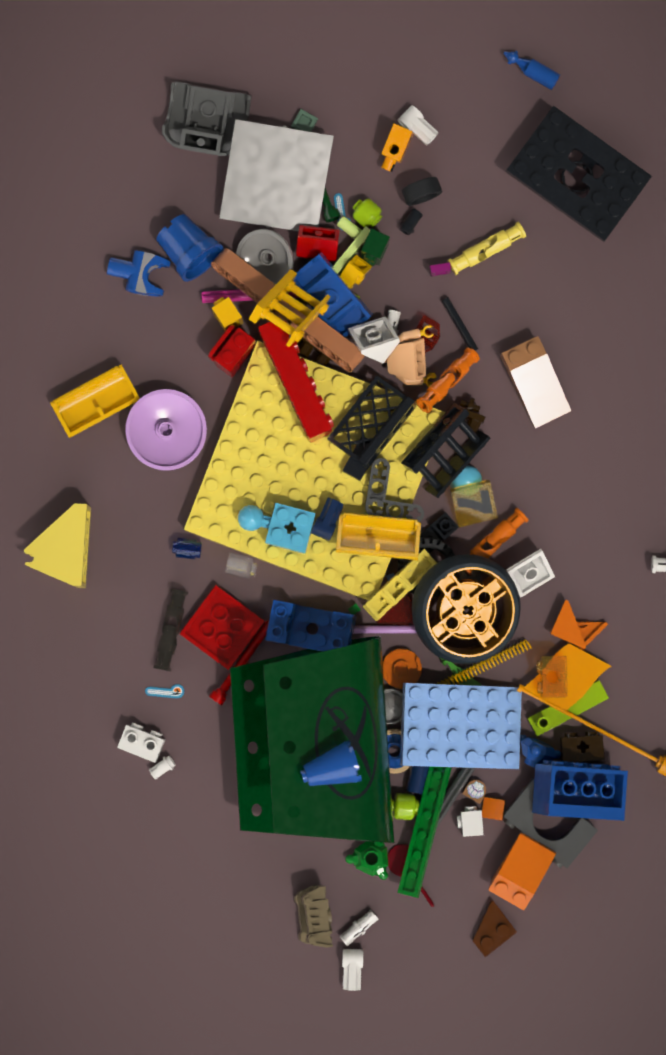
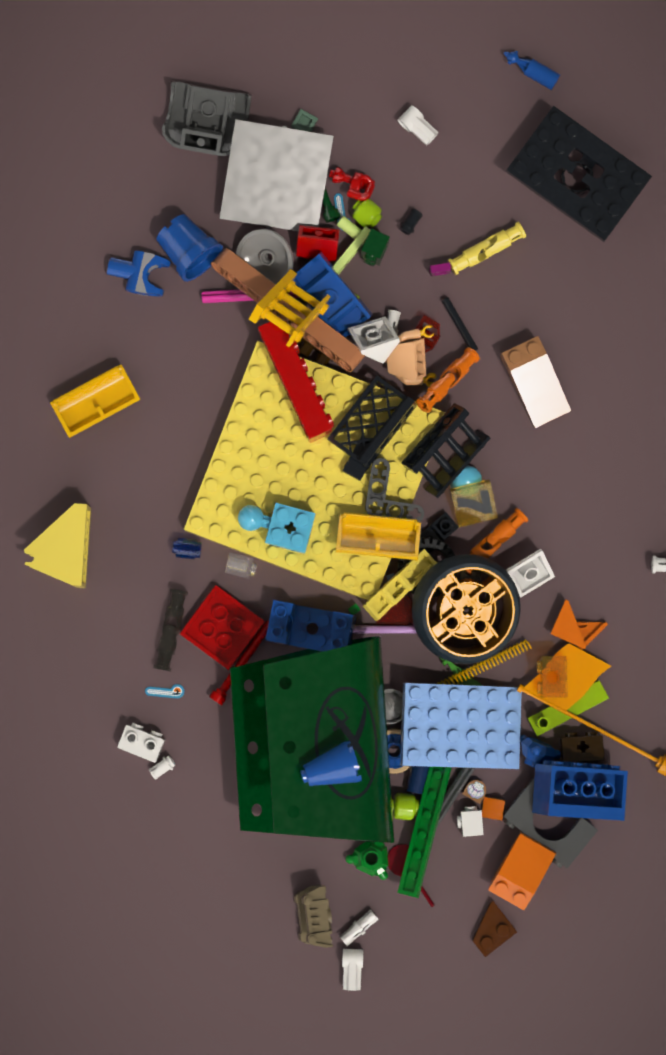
(165, 429): lavender dish -> none
(226, 313): yellow brick -> none
(232, 350): red brick -> none
(326, 523): dark blue piece -> none
(355, 271): yellow brick -> none
(357, 182): none -> red piece
(400, 138): light orange torso -> none
(401, 667): orange tile -> none
(421, 191): black tyre -> none
(475, 419): dark brown hips -> none

